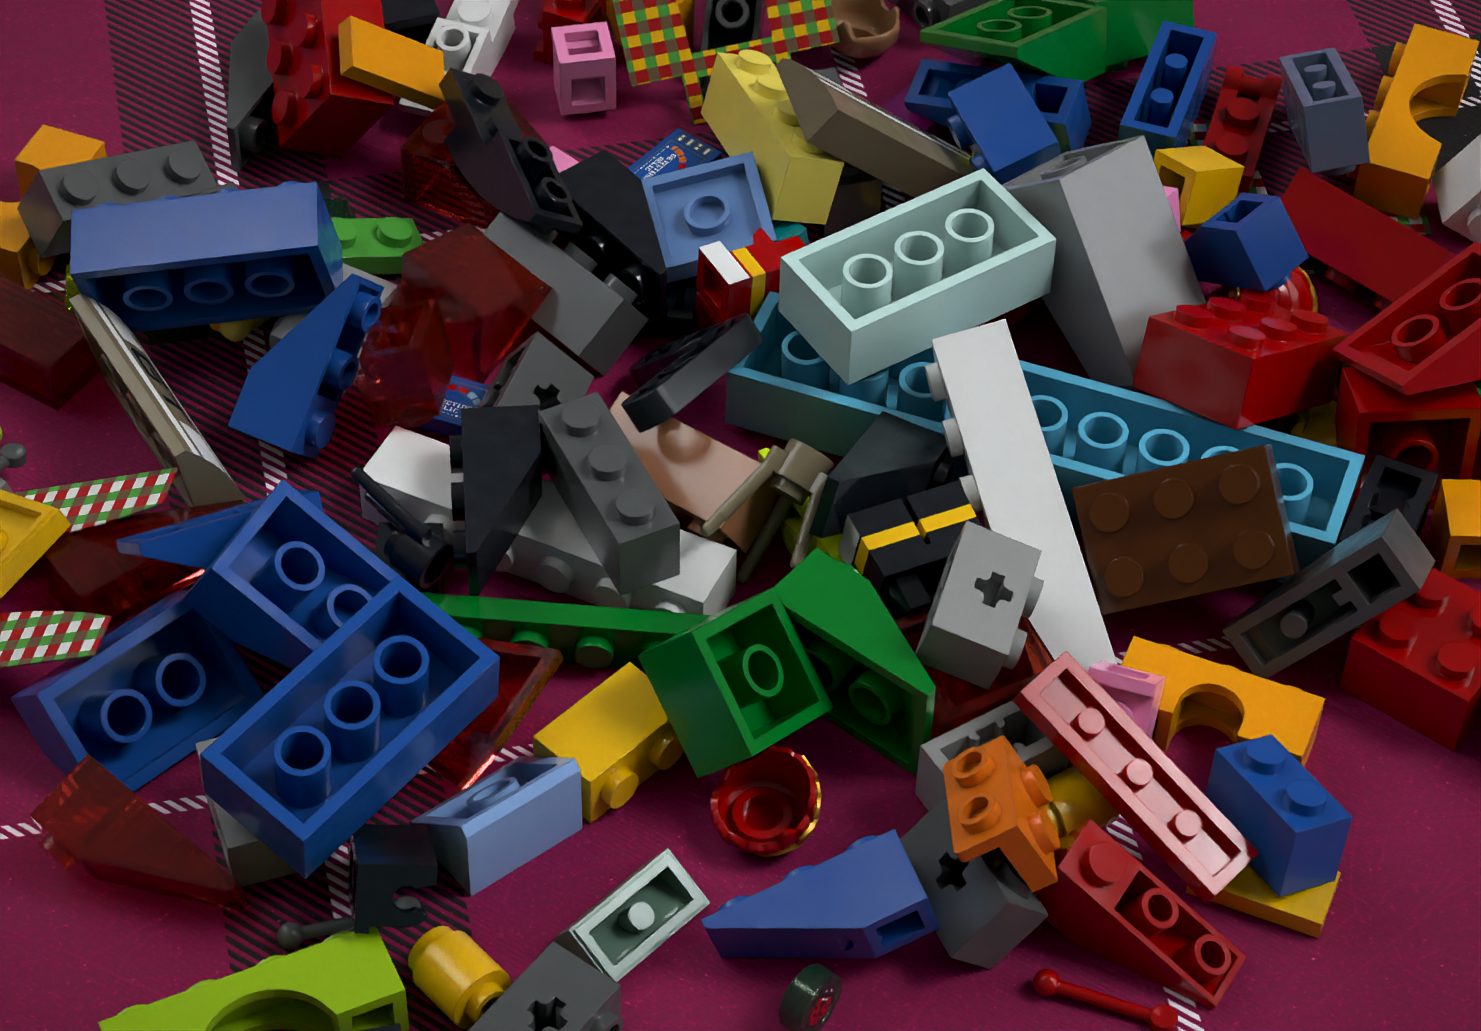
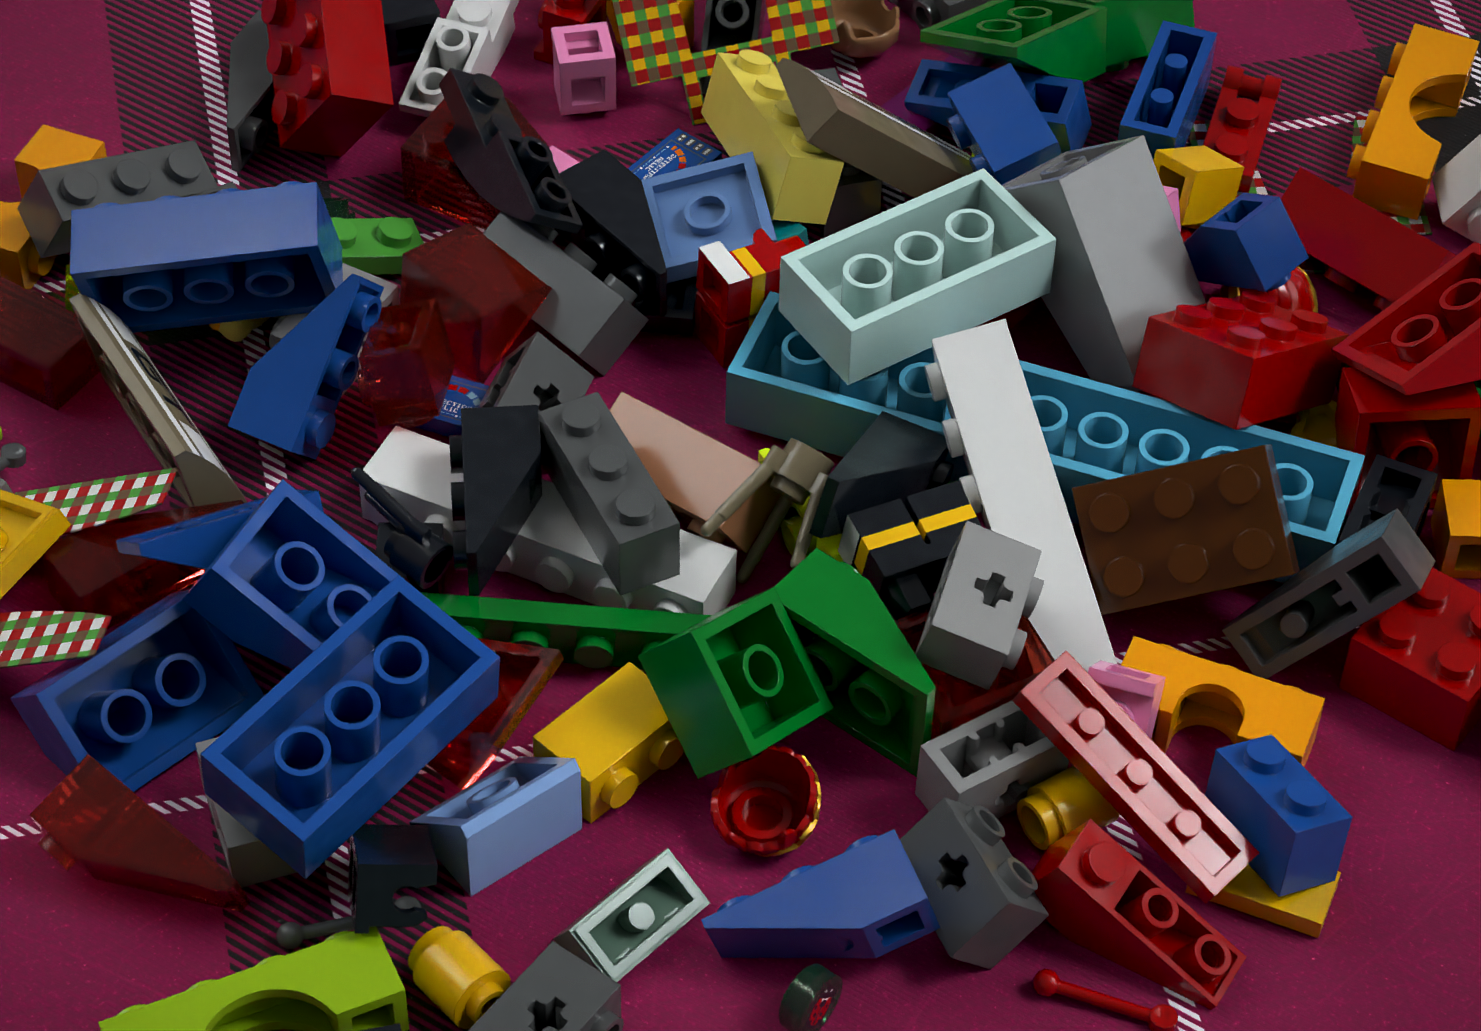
(391, 62): light orange tile -> none
(686, 367): black beam -> none
(1002, 805): orange bracket -> none
(1324, 111): sand blue brick -> none

